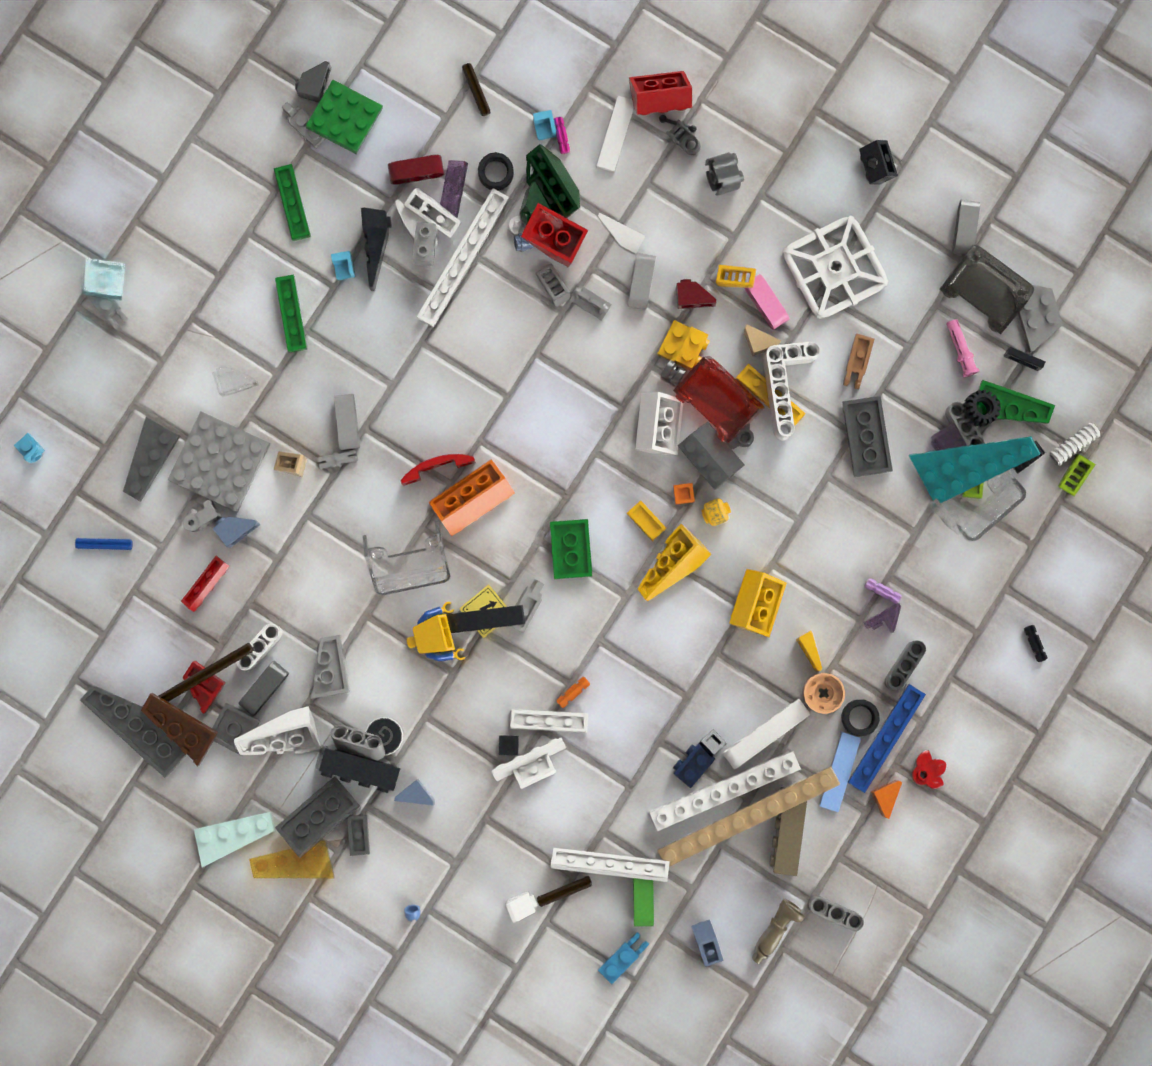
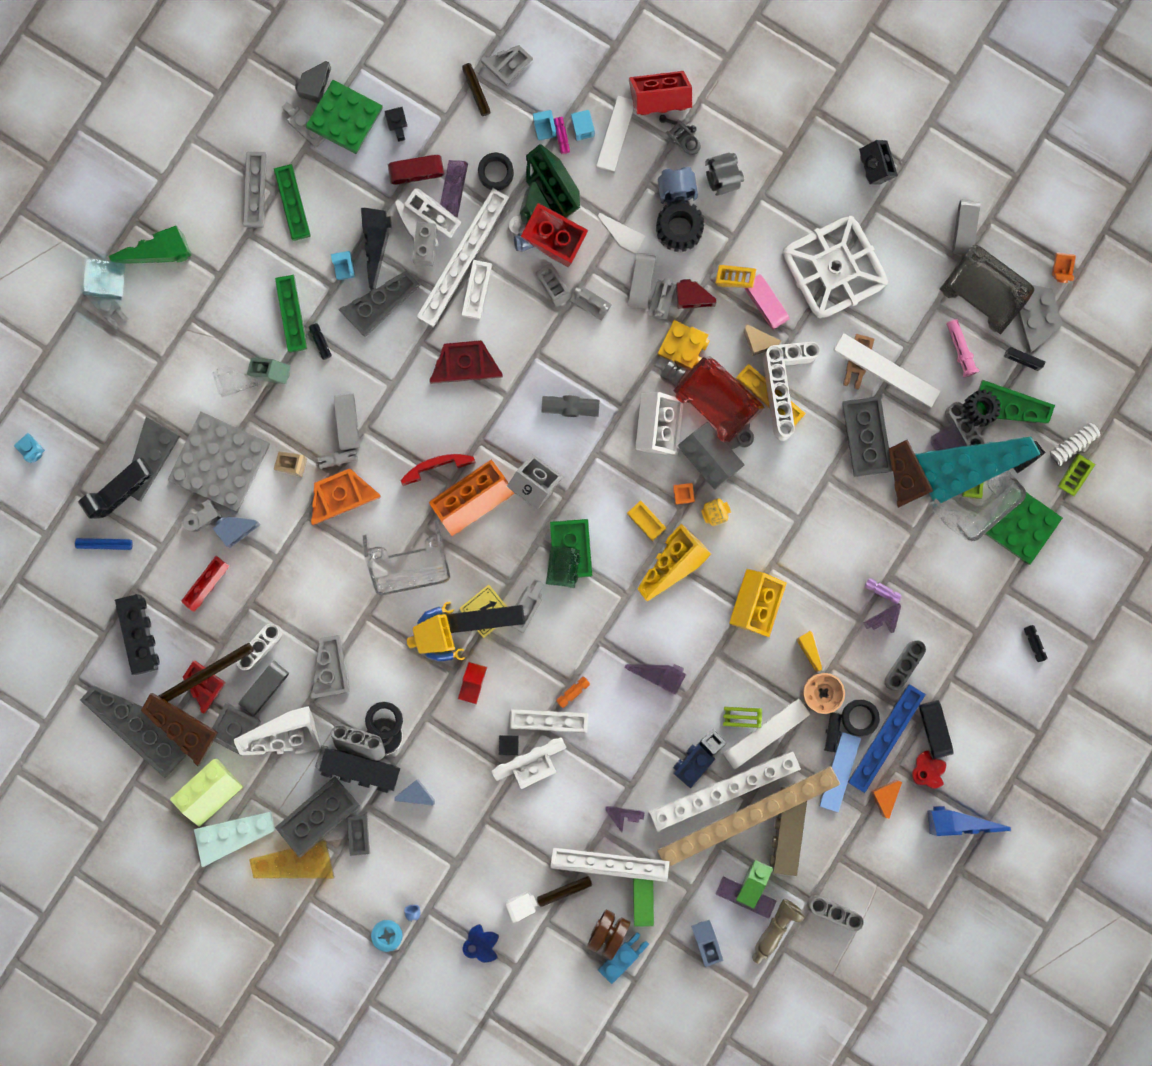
(117, 490): none -> black beam
(128, 627): none -> black brick
(166, 246): none -> green wedge
(206, 792): none -> yellowish green slope
(255, 189): none -> light grey plate
(269, 370): none -> sand green slope
(320, 341): none -> black axle
(340, 494): none -> orange wing
(374, 307): none -> dark grey wing
(382, 943): none -> medium azure gear
(384, 705): none -> black tyre
(396, 121): none -> black plate
(464, 362): none -> dark red wing
(472, 683): none -> red slope
(476, 289): none -> white plate
(483, 942): none -> clear blue plate
(508, 63): none -> light grey wing
(534, 481): none -> light grey brick
(563, 567): none -> clear green bracket
(570, 406): none -> dark grey piece
(582, 125): none -> medium azure panel
(605, 933): none -> reddish brown wheel
(617, 815): none -> clear purple slope
(662, 299): none -> light grey hinge
(664, 676): none -> clear purple slope
(677, 185): none -> sand blue brick
(684, 211): none -> black tyre
(727, 716): none -> lime tile
(730, 889): none -> clear purple tile
(754, 884): none -> bright green slope
(833, 732): none -> black pin
(886, 370): none -> white tile
(908, 474): none -> reddish brown wing
(936, 729): none -> black beam
(948, 823): none -> blue wedge
(1025, 529): none -> green plate
(1063, 267): none -> orange bracket

